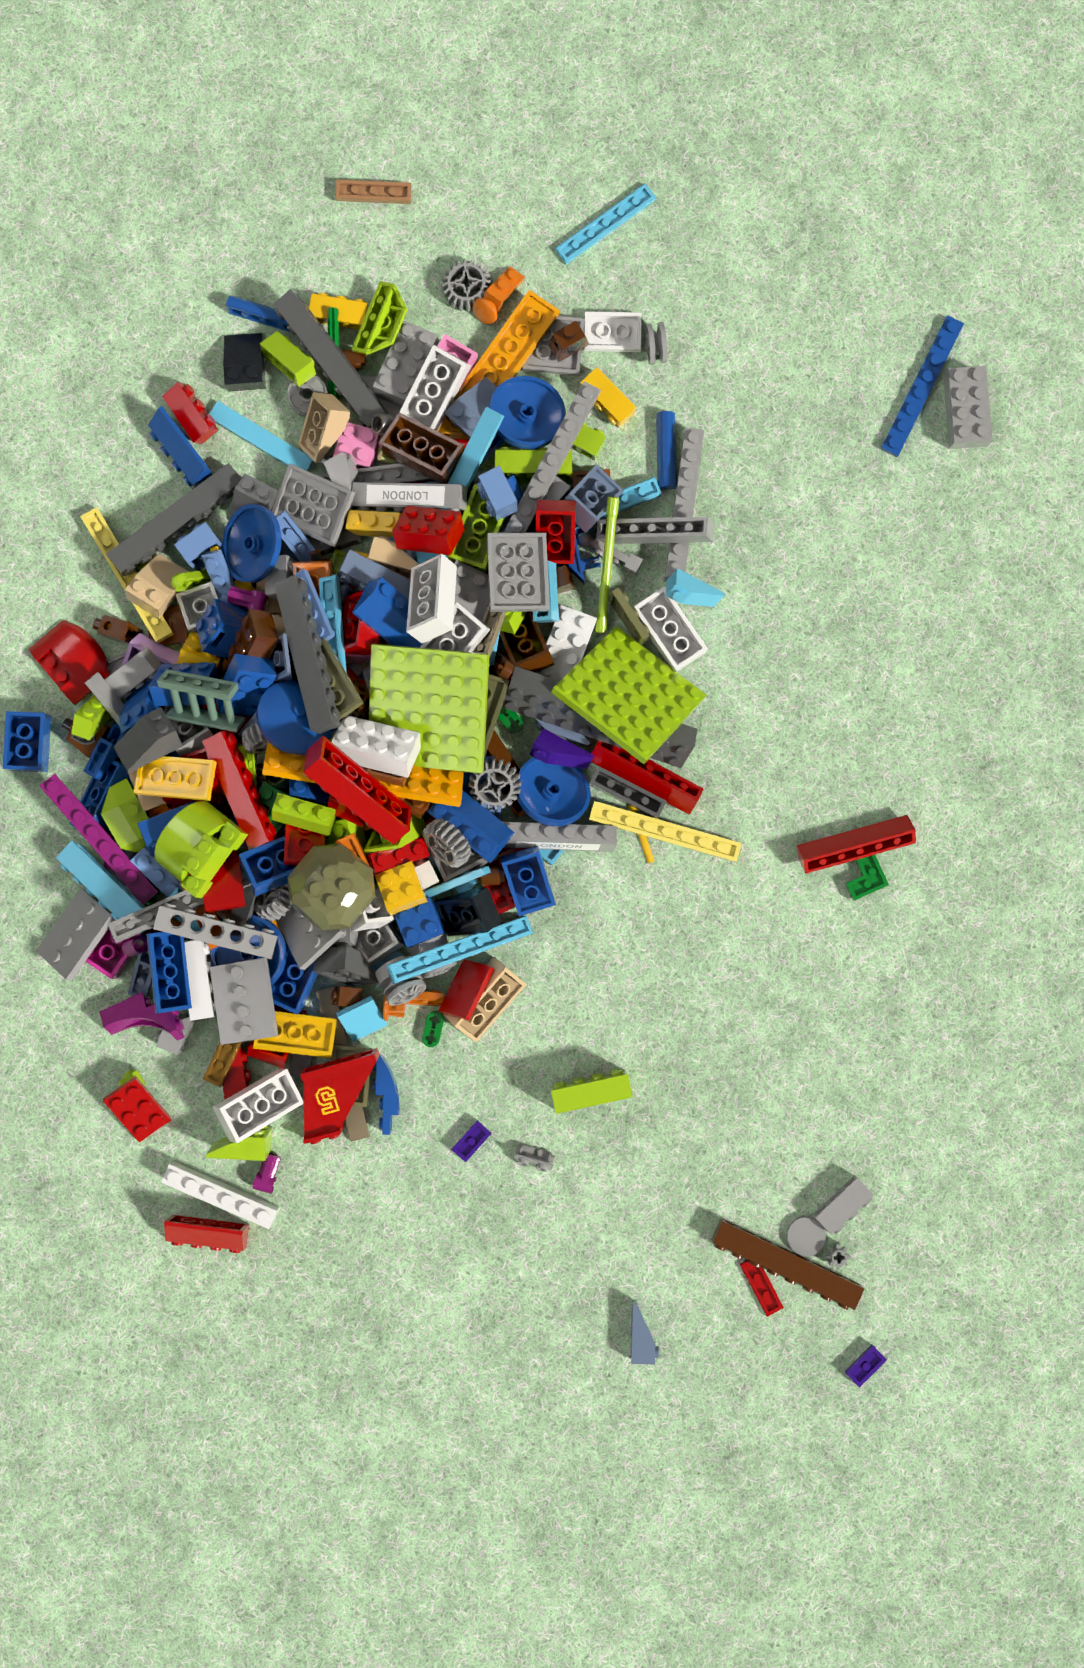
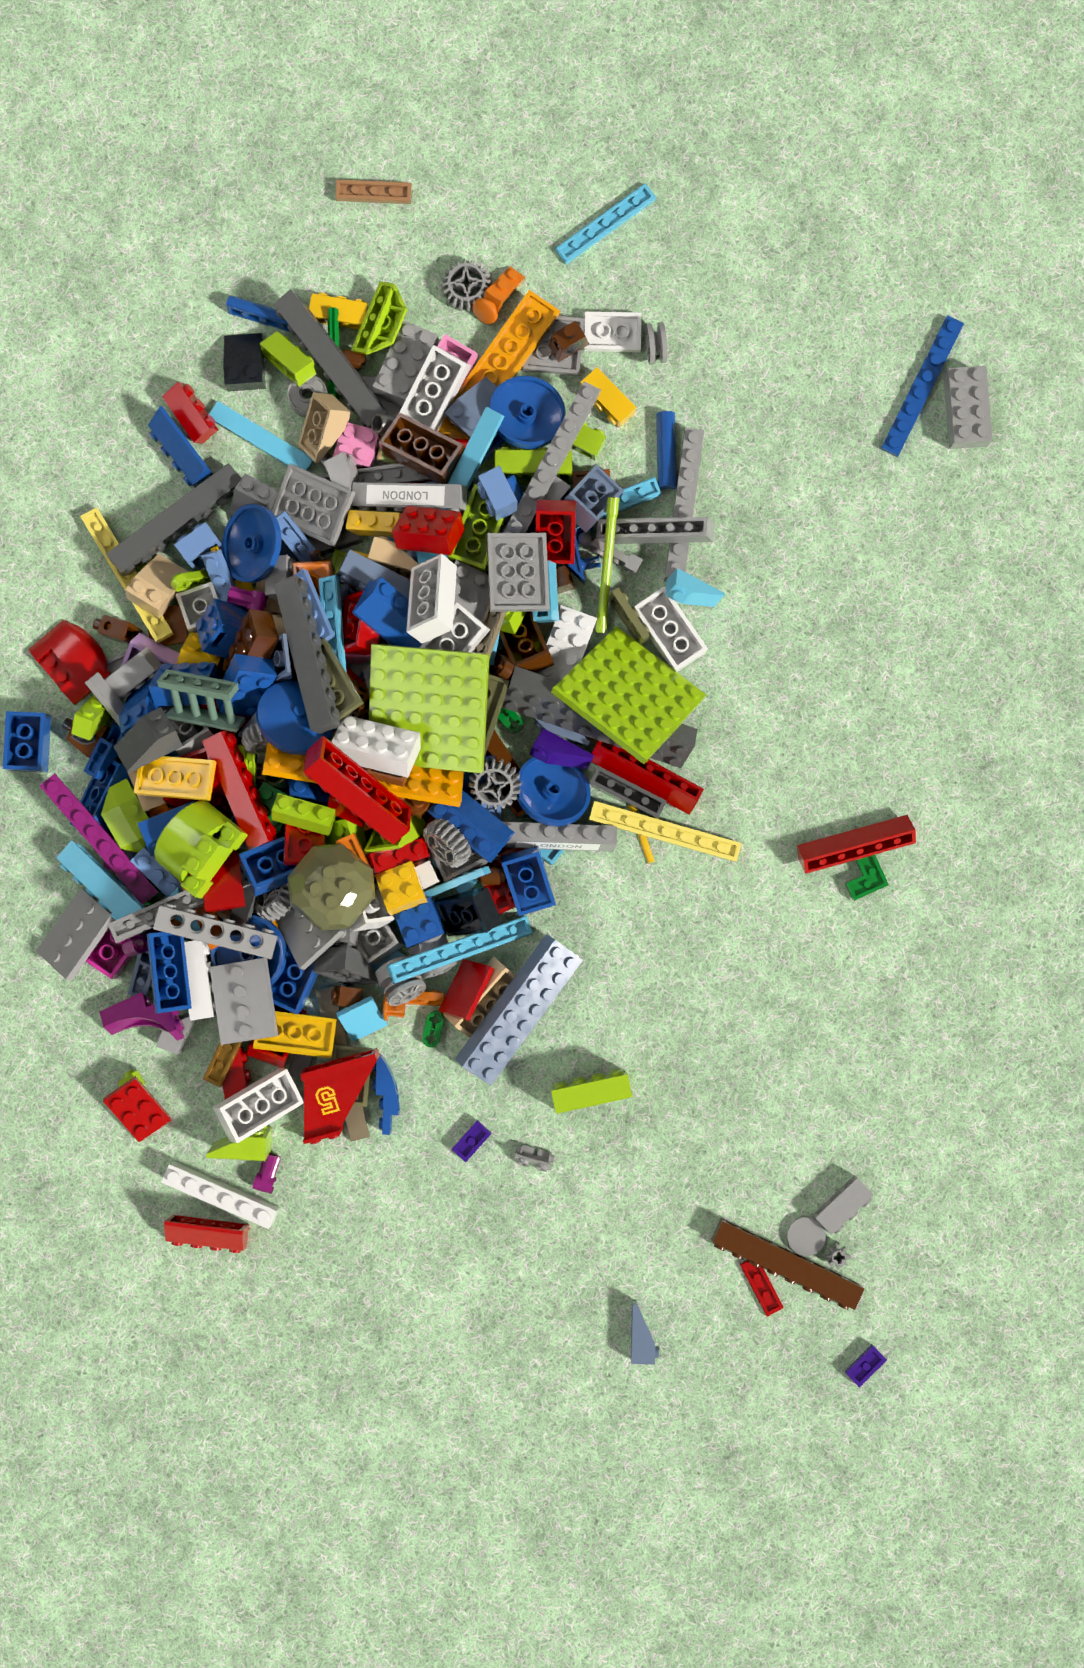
(518, 1009): none -> brick

